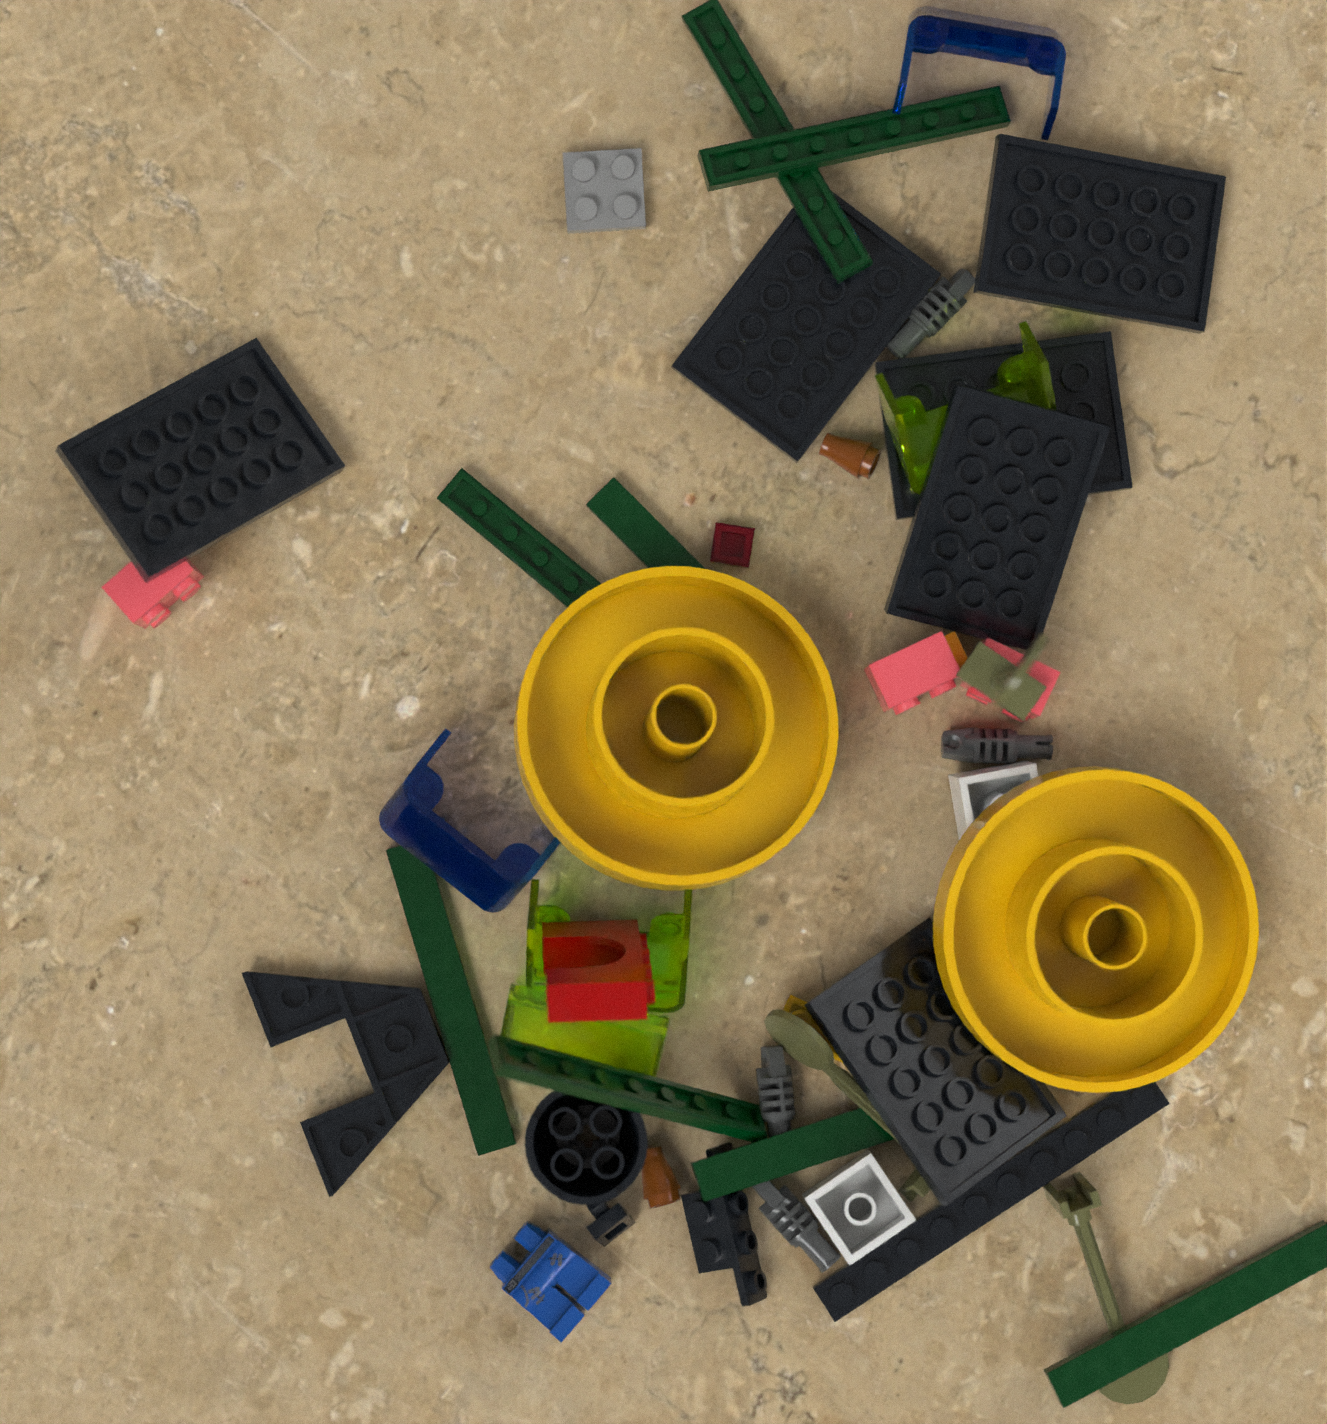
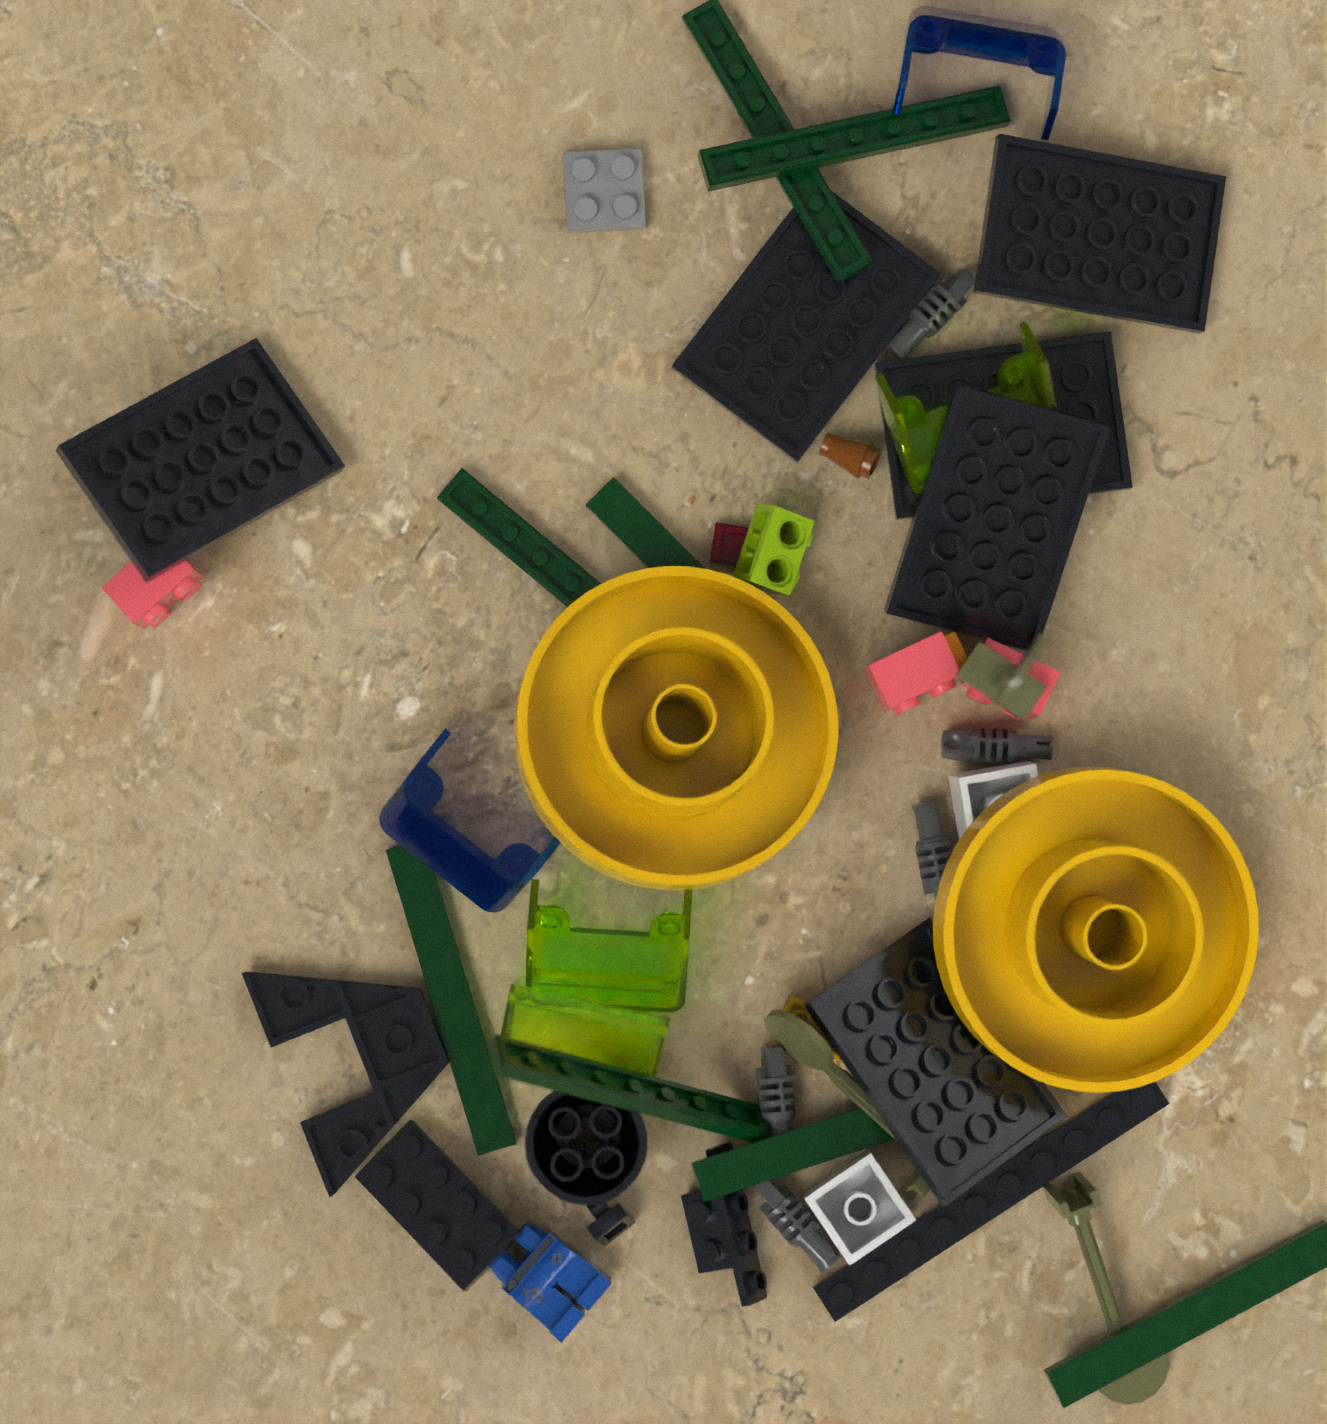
(438, 1205): none -> black plate
(596, 971): red arch -> none
(658, 1180): dark orange cone -> none
(765, 546): none -> lime brick
(932, 848): none -> dark grey hinge

